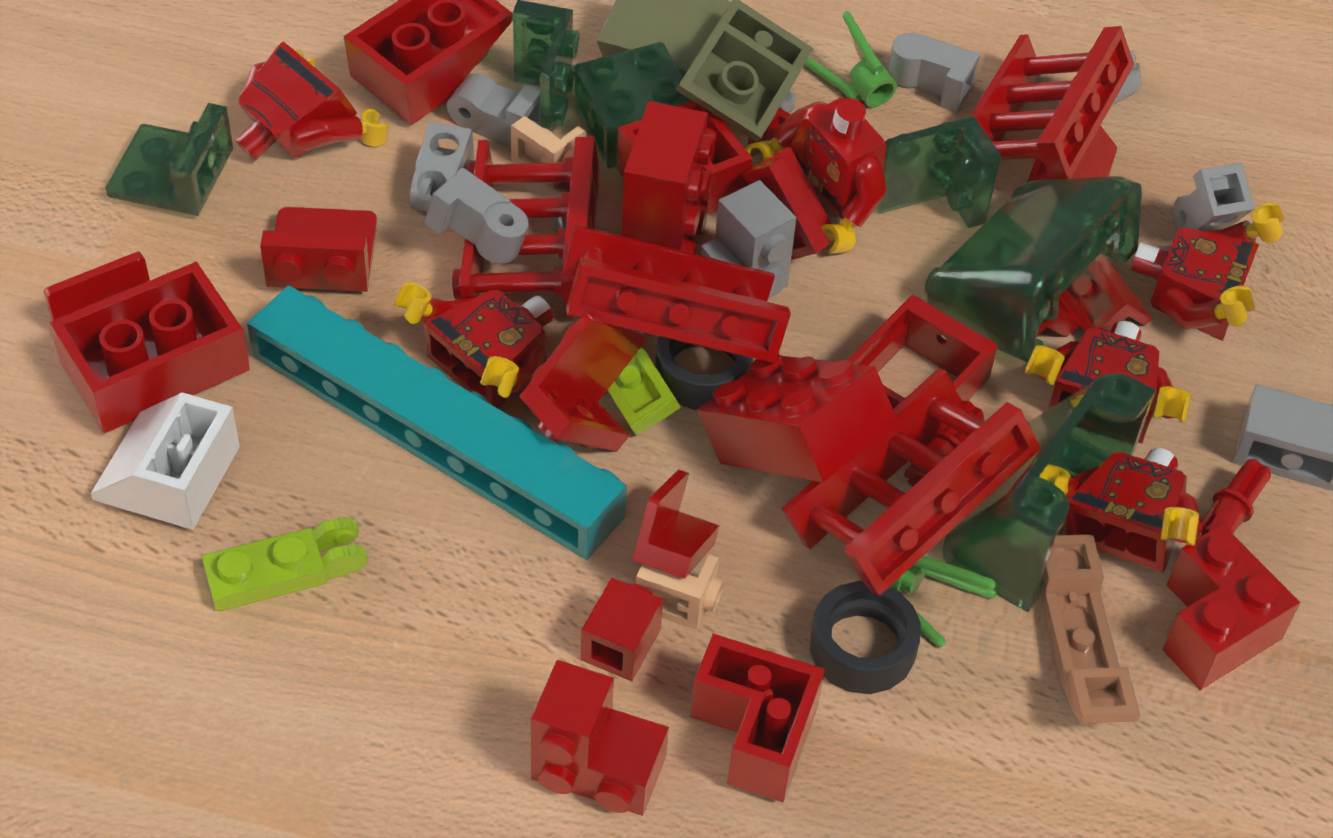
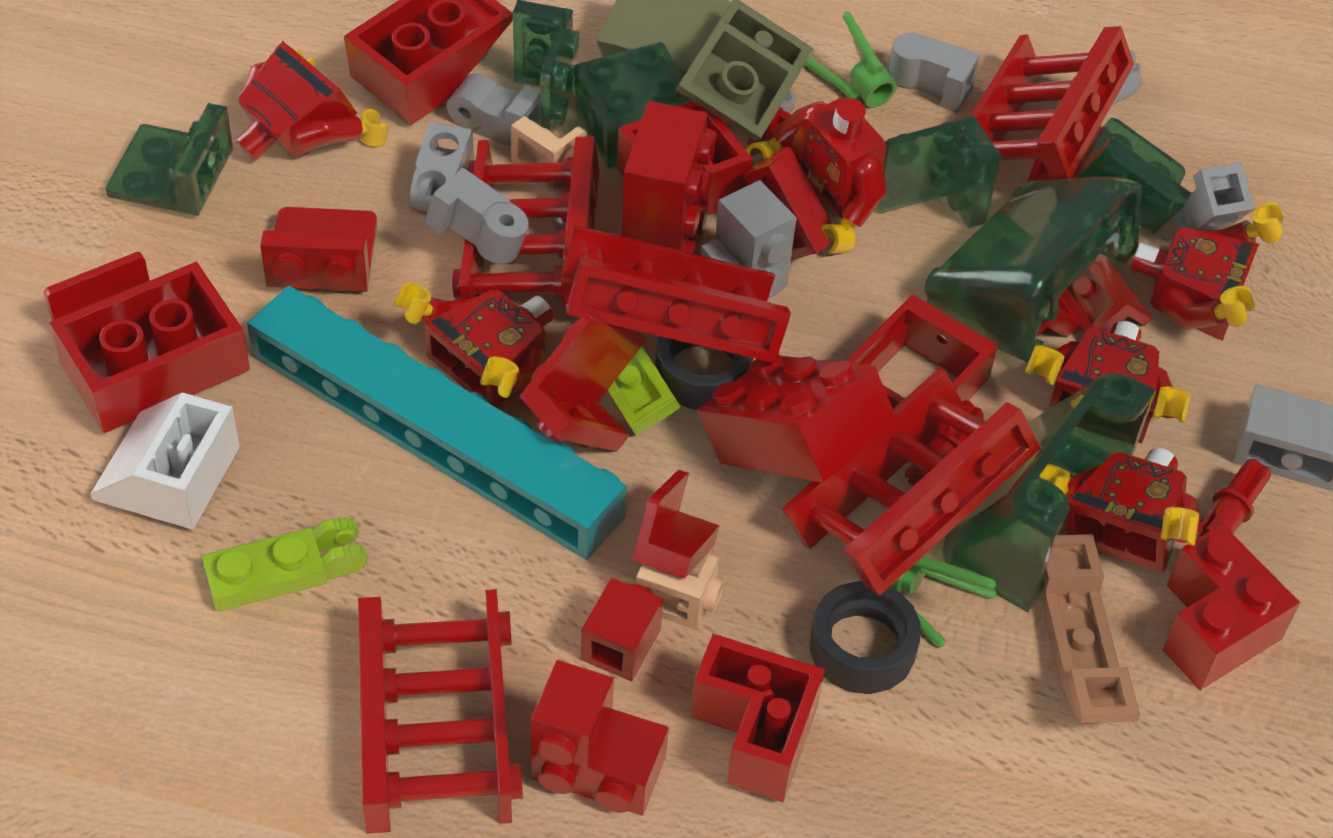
(384, 736): none -> red fence
(1128, 154): none -> clear green bracket

